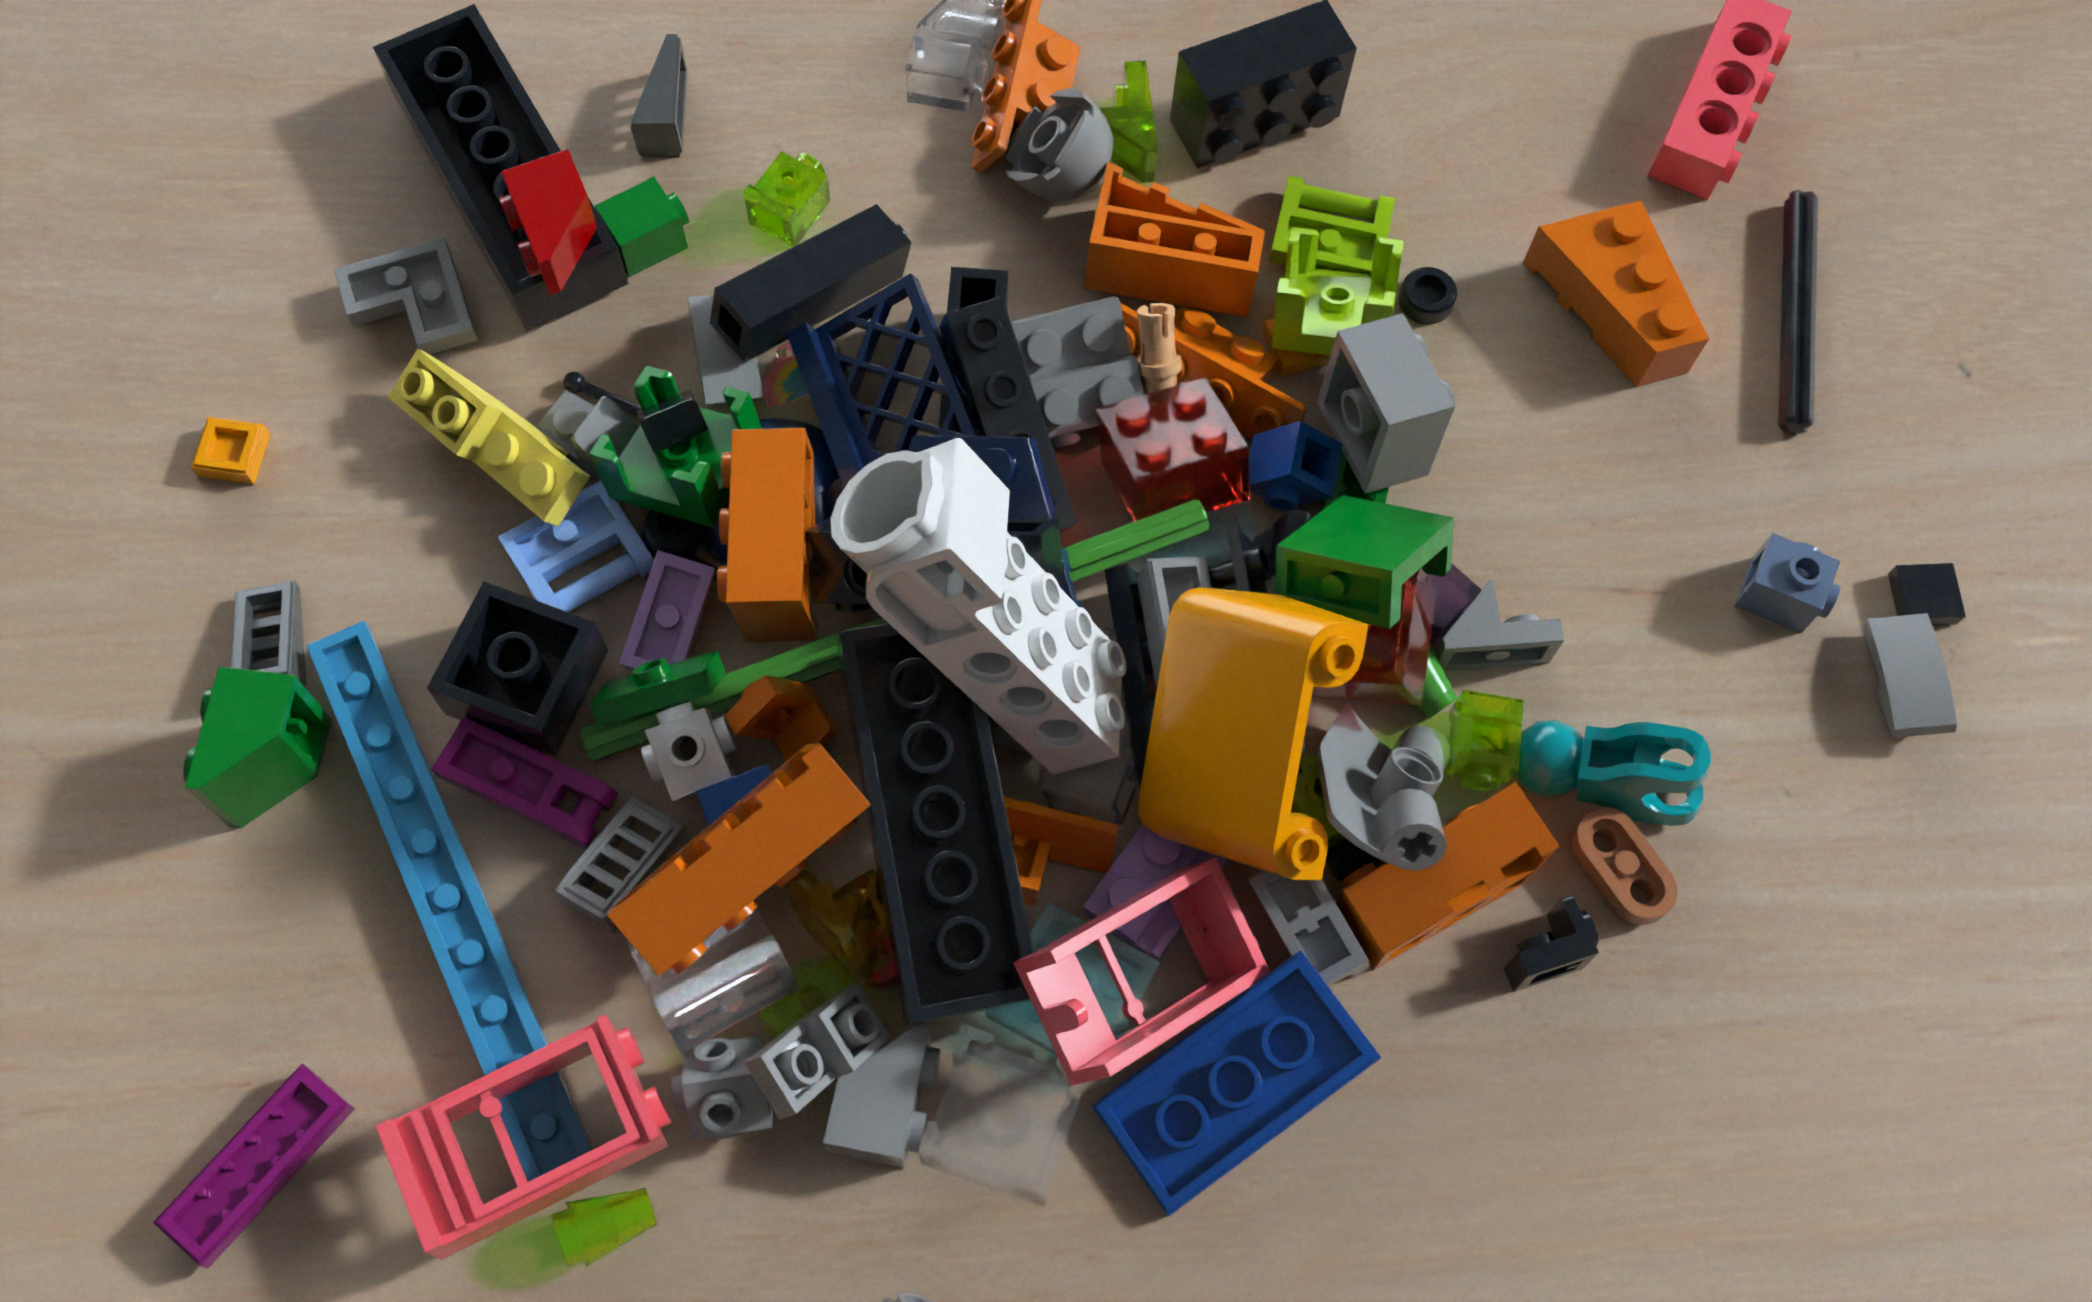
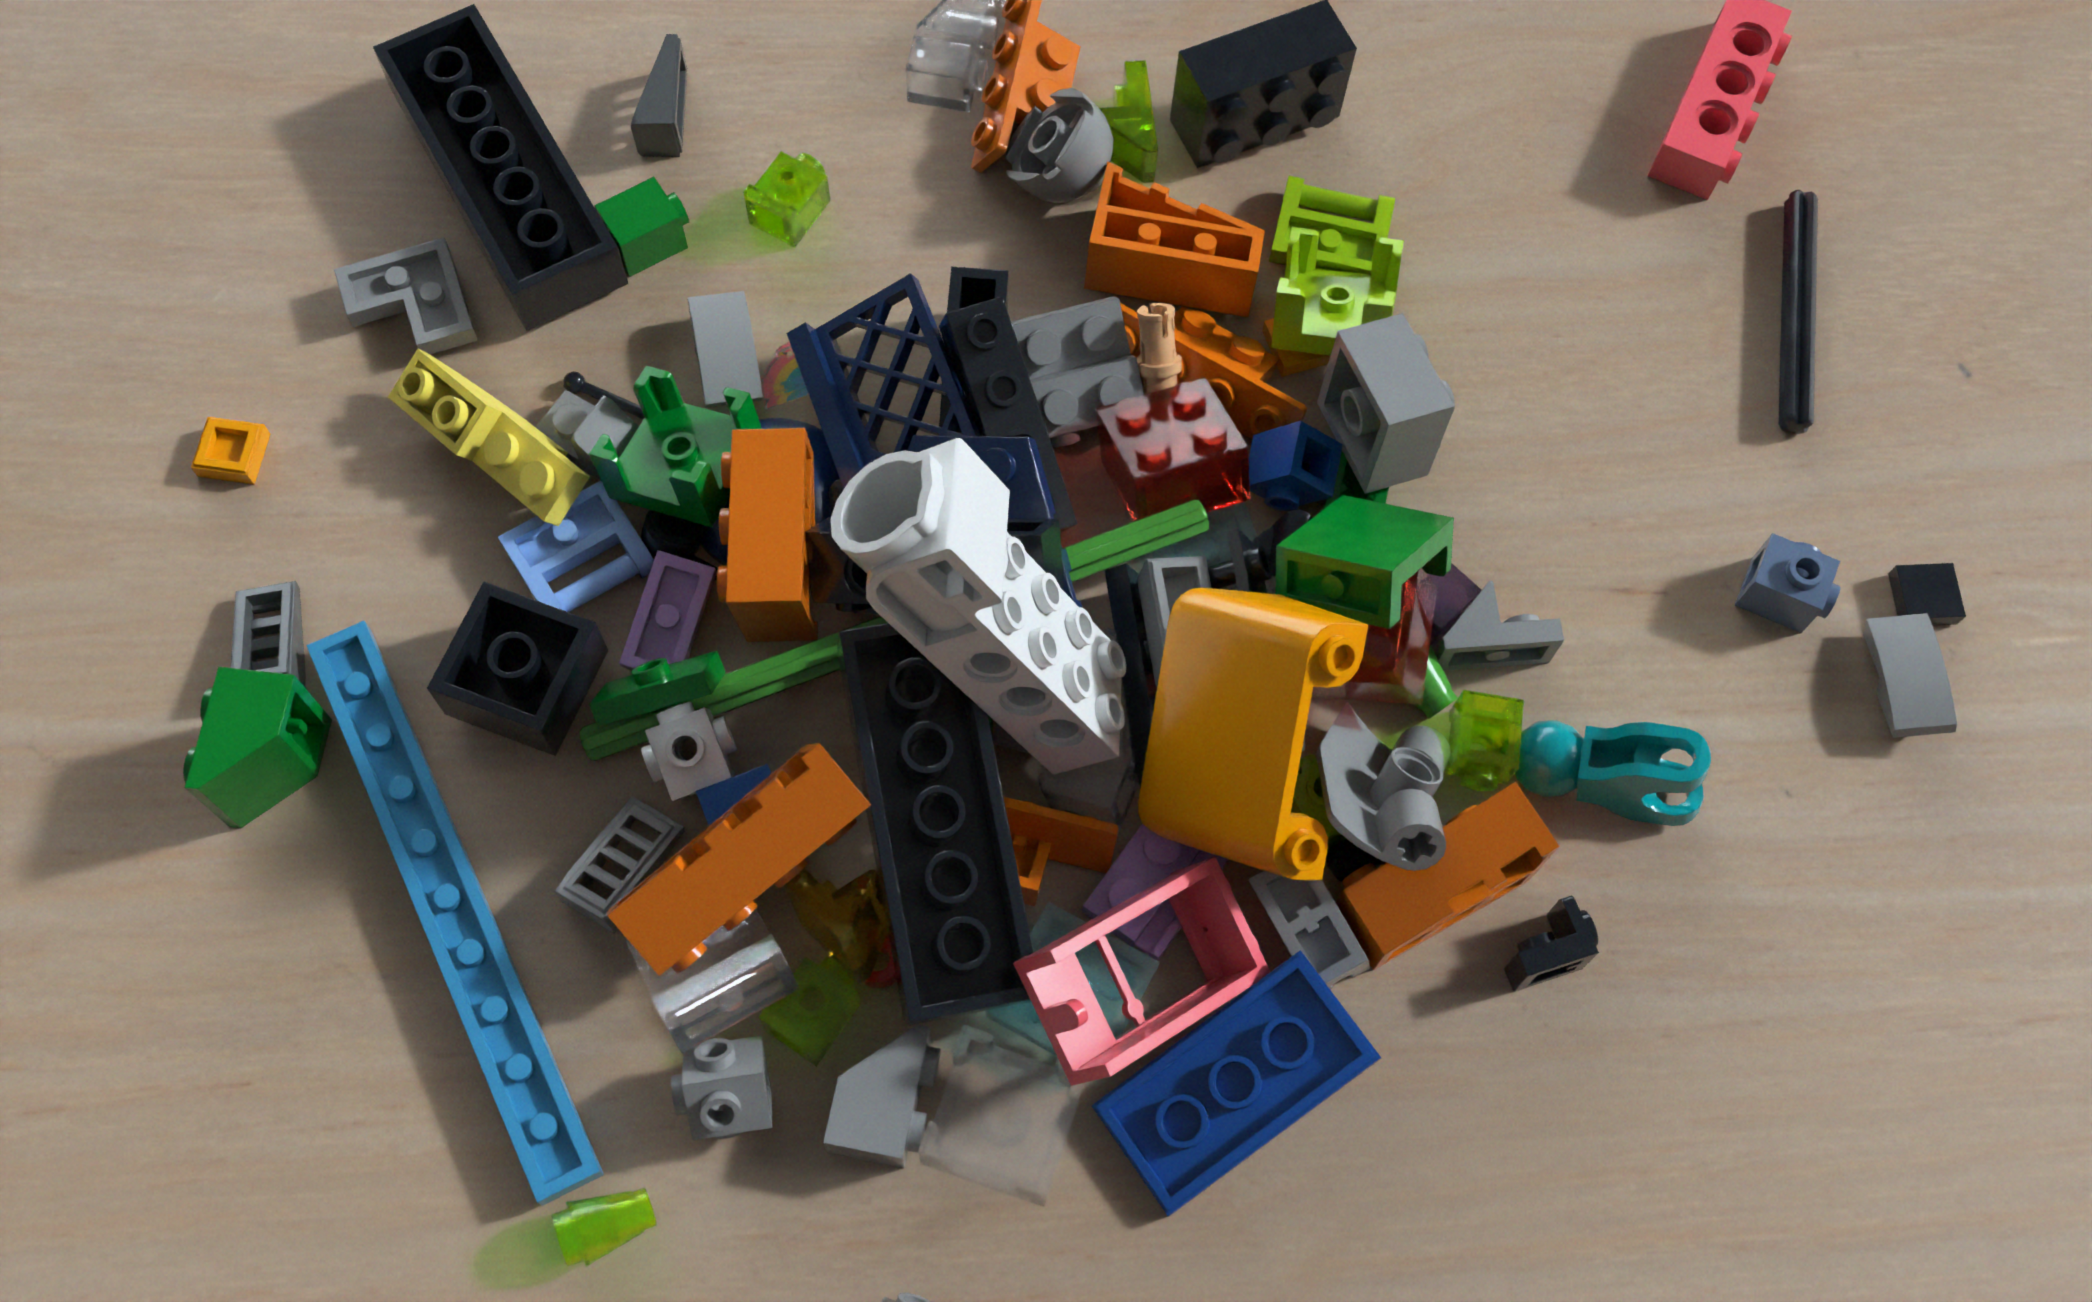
(253, 1166): magenta plate -> none
(435, 1173): coral door -> none
(523, 781): magenta plate -> none
(554, 213): red slope -> none
(672, 421): black slope -> none
(781, 713): orange bracket -> none
(809, 282): black brick -> none
(818, 1050): light grey slope -> none
(1427, 295): black tile -> none
(1623, 288): orange wedge -> none
(1626, 865): nougat plate -> none

